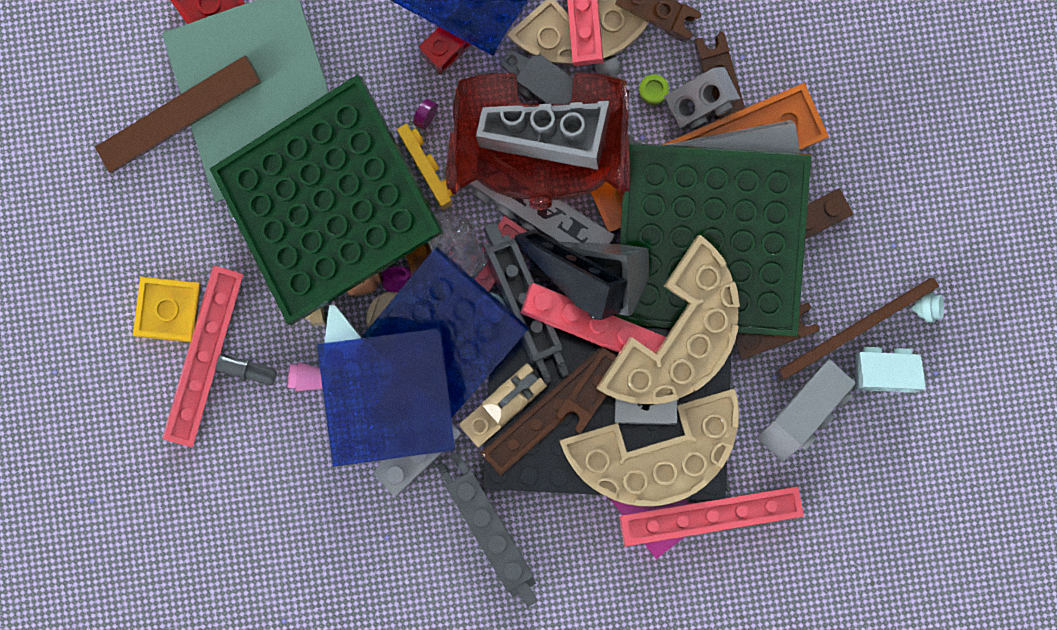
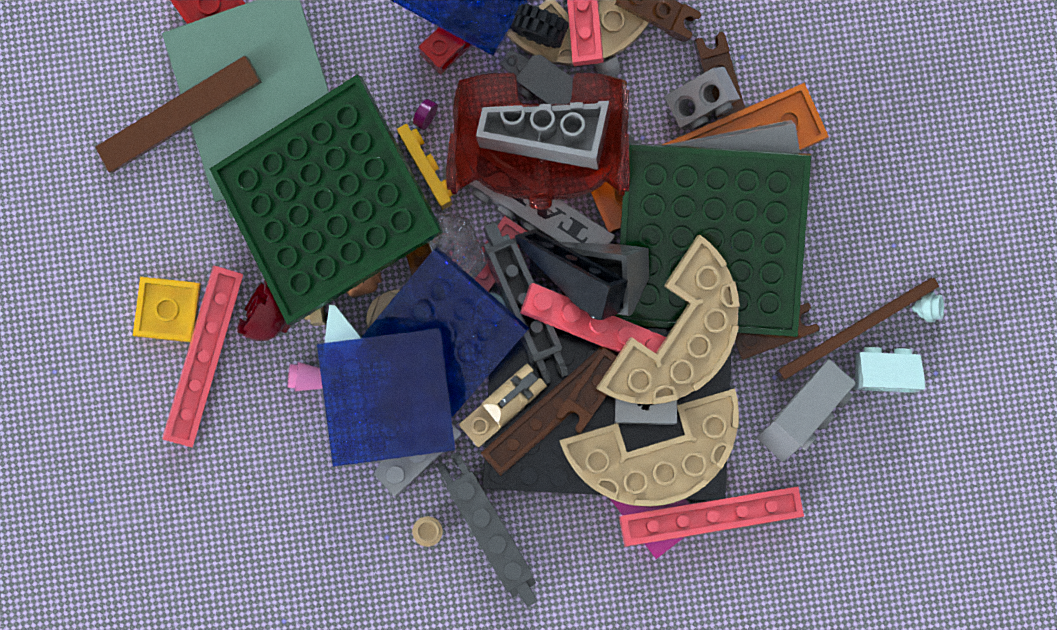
(245, 369): dark grey axle -> none
(263, 316): none -> dark red cylinder
(395, 278): magenta tile -> none
(427, 531): none -> tan plate
(539, 26): none -> black tyre
(653, 89): lime tile -> none
(826, 212): reddish brown hinge -> none

